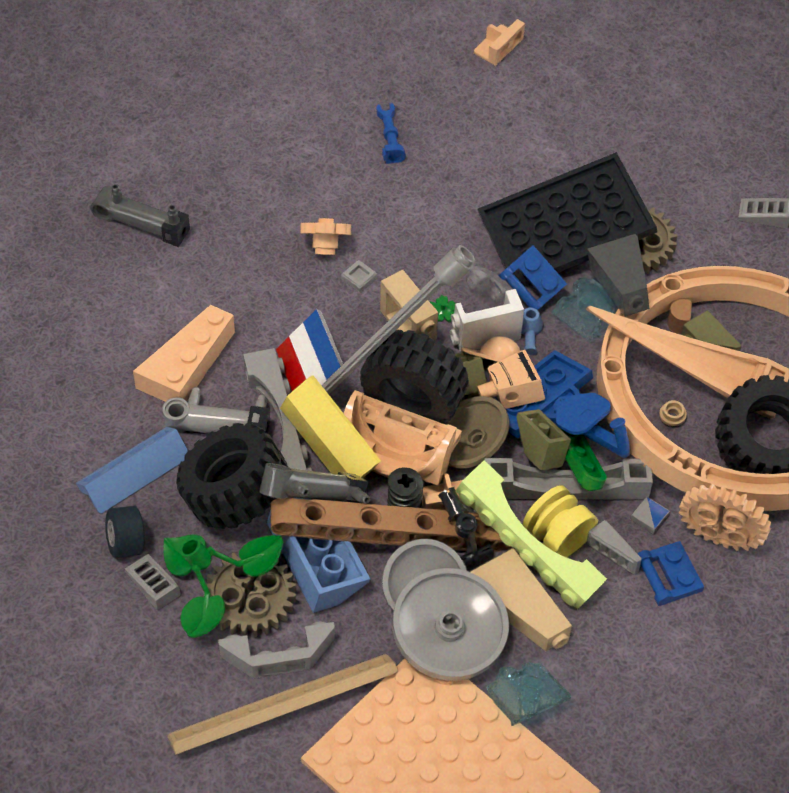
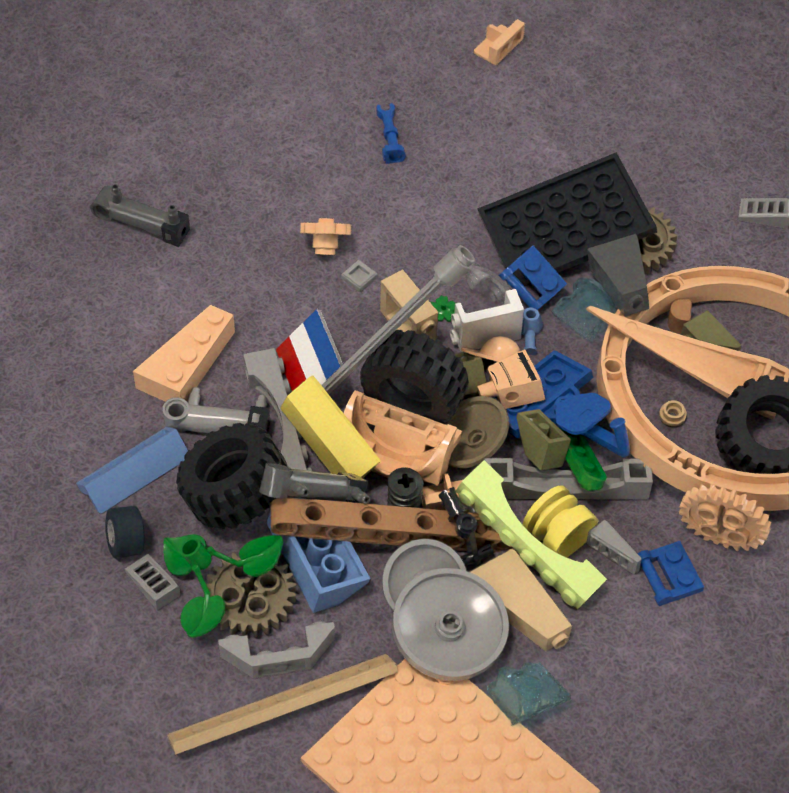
(650, 515): light grey tile -> none

